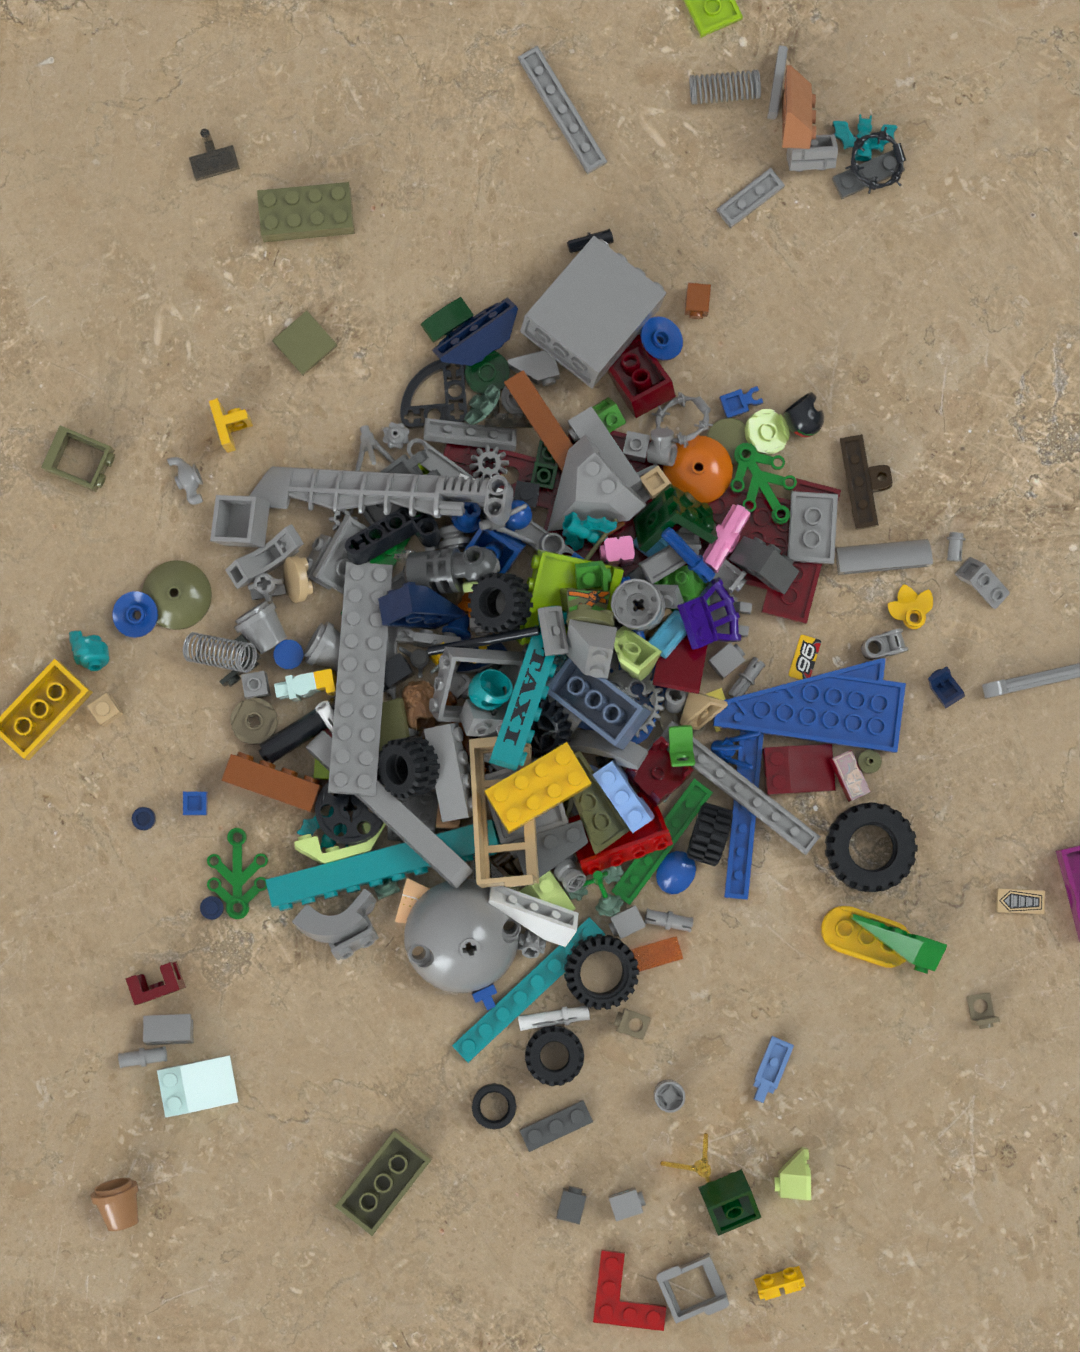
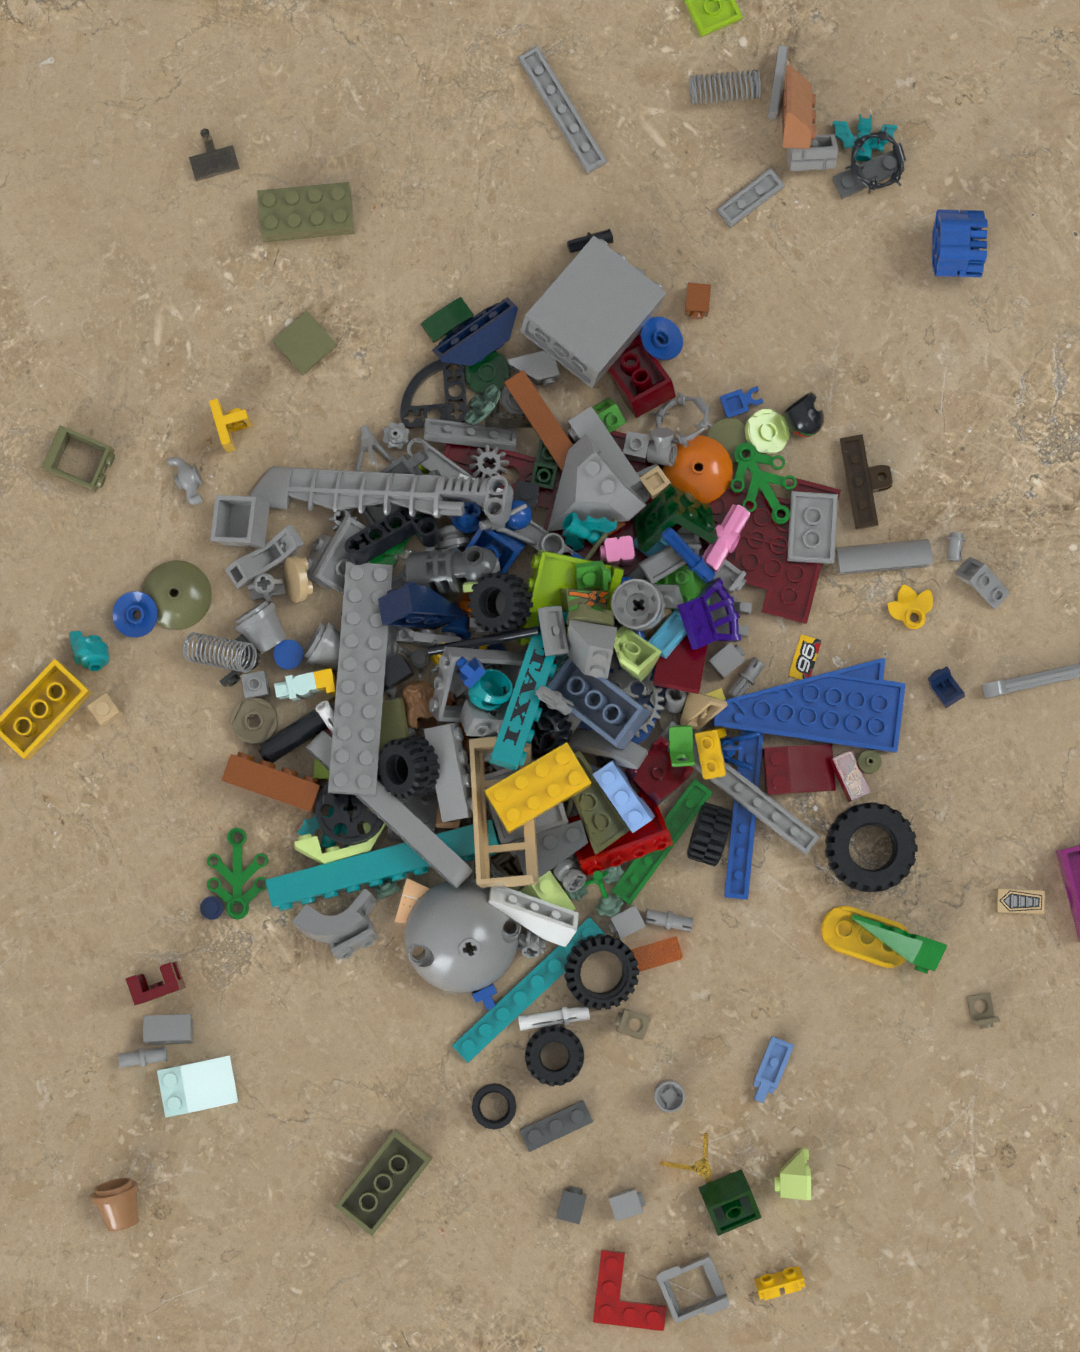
(143, 818): dark blue tile -> none
(195, 803): blue tile -> none
(470, 671): none -> blue tile
(554, 700): none -> light grey axle
(675, 872): blue hat -> none
(711, 752): none -> yellow bracket
(765, 563): dark grey brick -> none
(888, 643): light grey piece -> none
(954, 240): none -> blue piece

